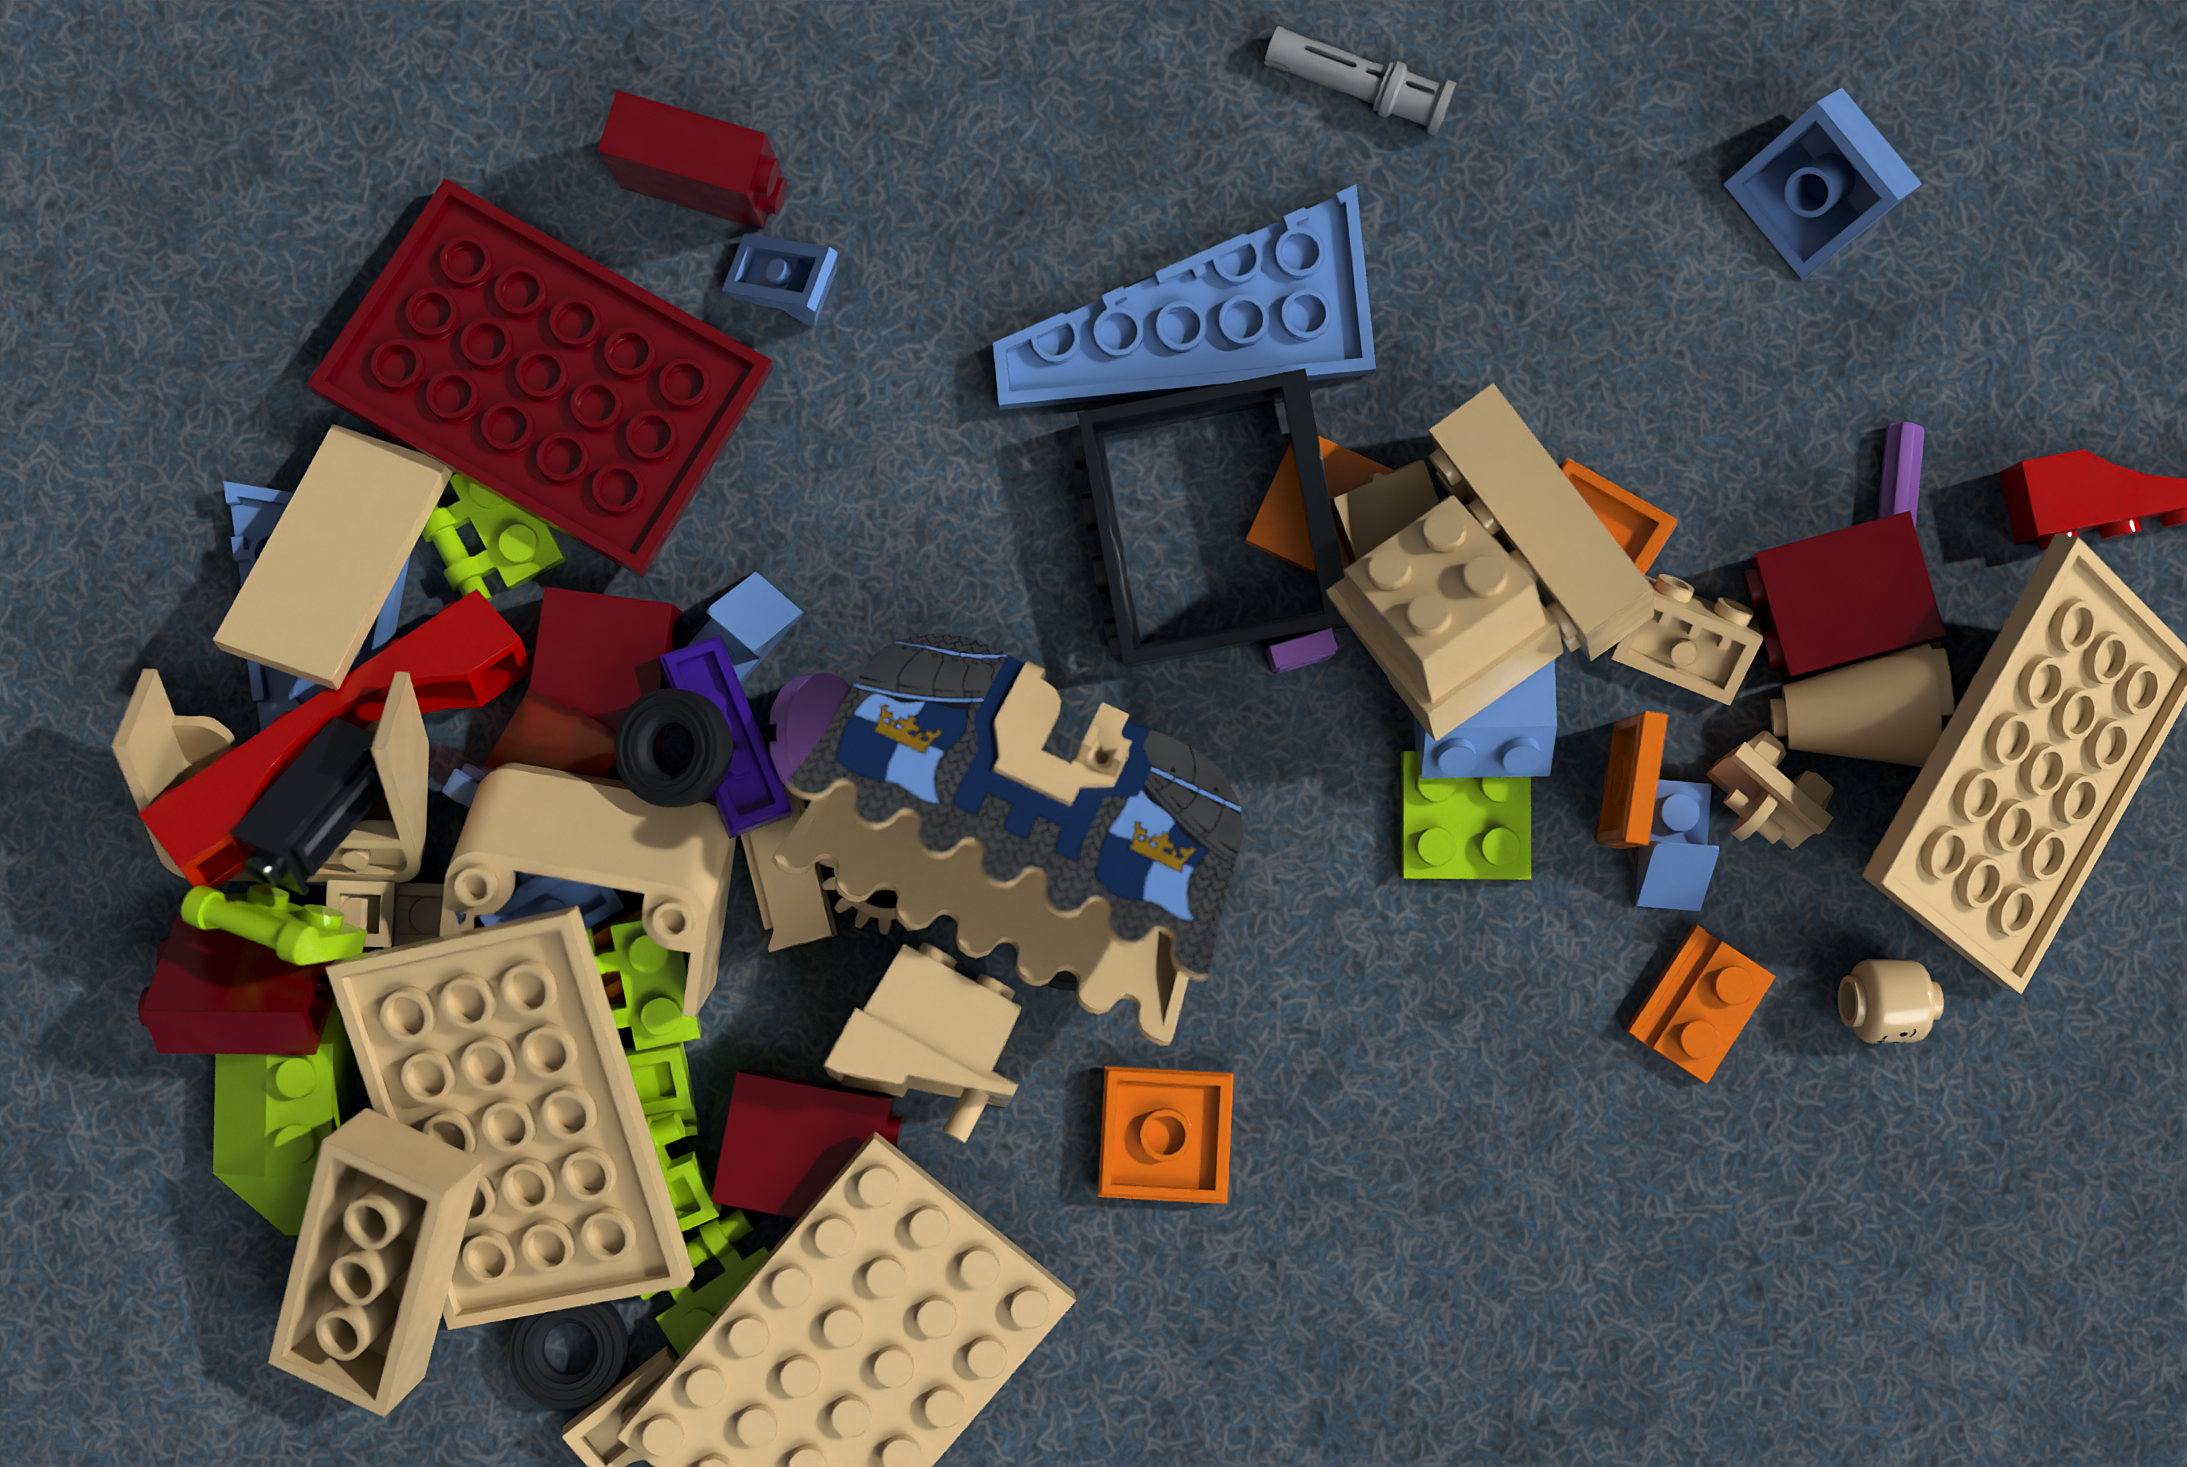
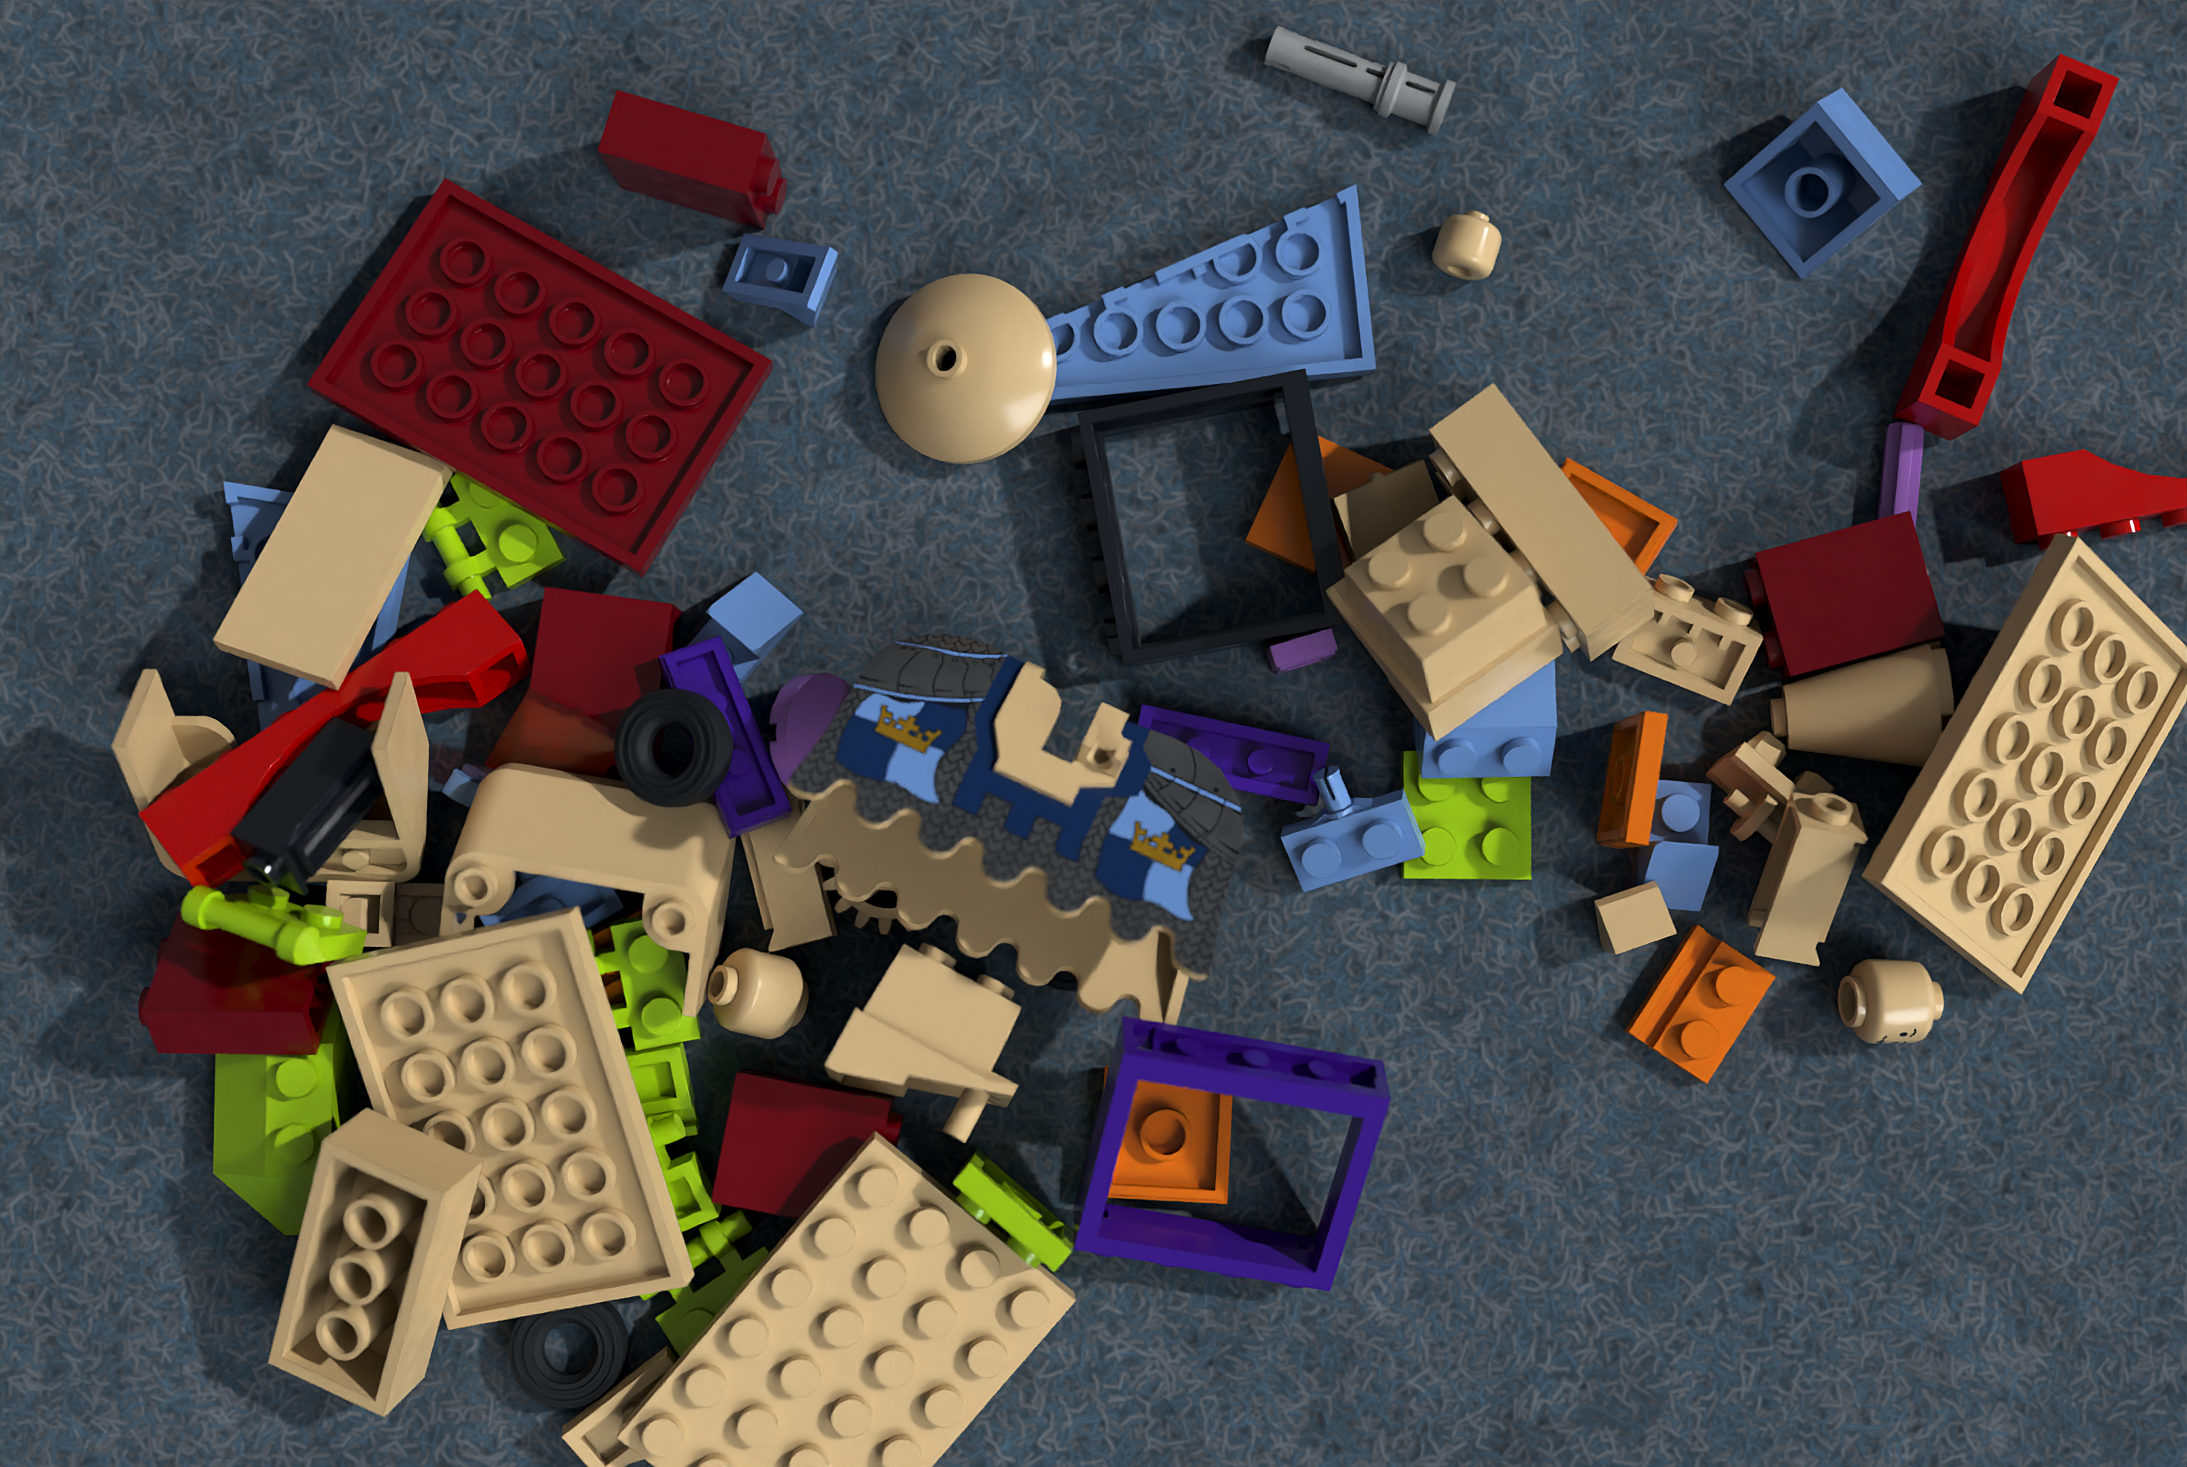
(758, 993): none -> tan head
(999, 375): none -> tan dish
(1033, 1228): none -> lime plate
(1245, 1070): none -> dark purple window
(1249, 757): none -> dark purple plate
(1351, 834): none -> medium blue plate
(1467, 246): none -> tan piece
(1633, 918): none -> tan slope
(1805, 876): none -> tan window
(1973, 316): none -> red arch

